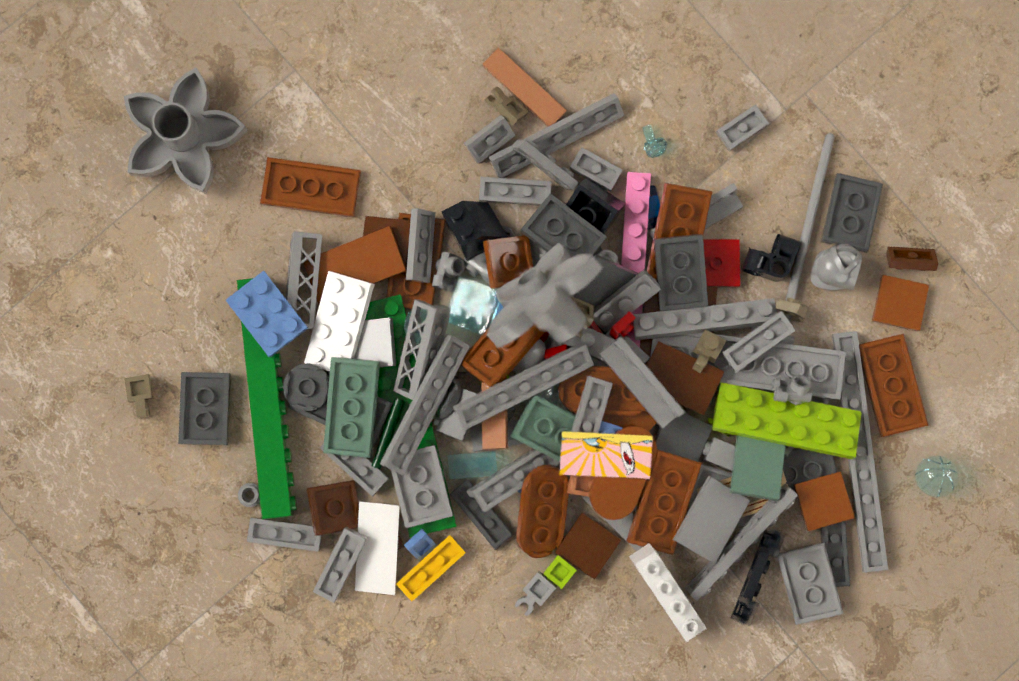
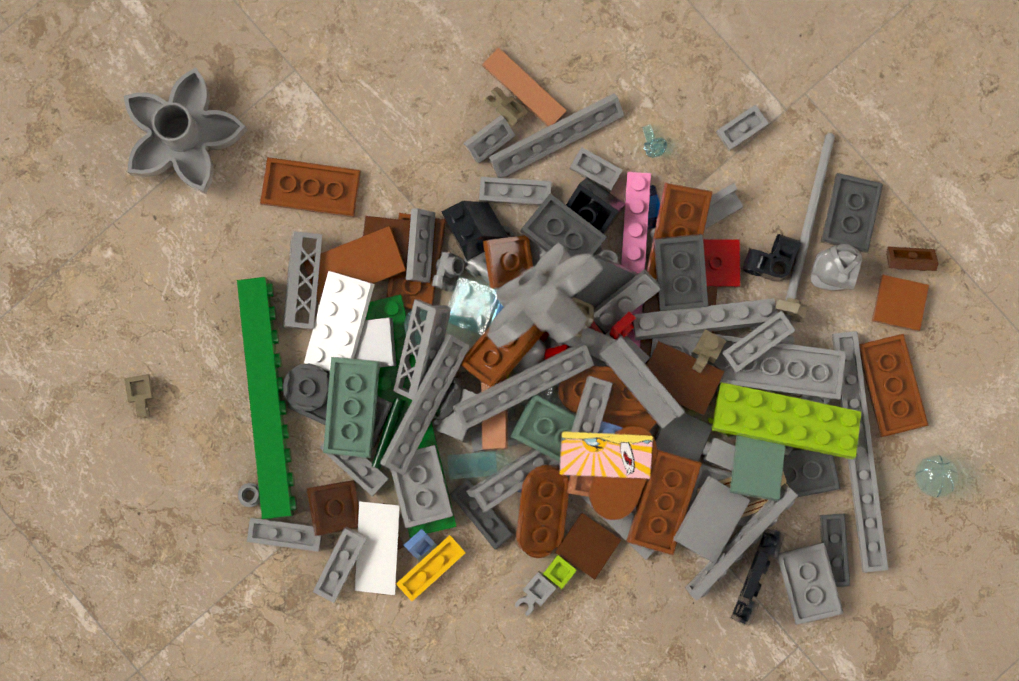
(204, 408): dark grey plate -> none
(266, 314): medium blue plate -> none
(545, 163): light grey plate -> none
(667, 592): white brick -> none
(795, 391): light grey plate -> none
(824, 501): dark orange tile -> none

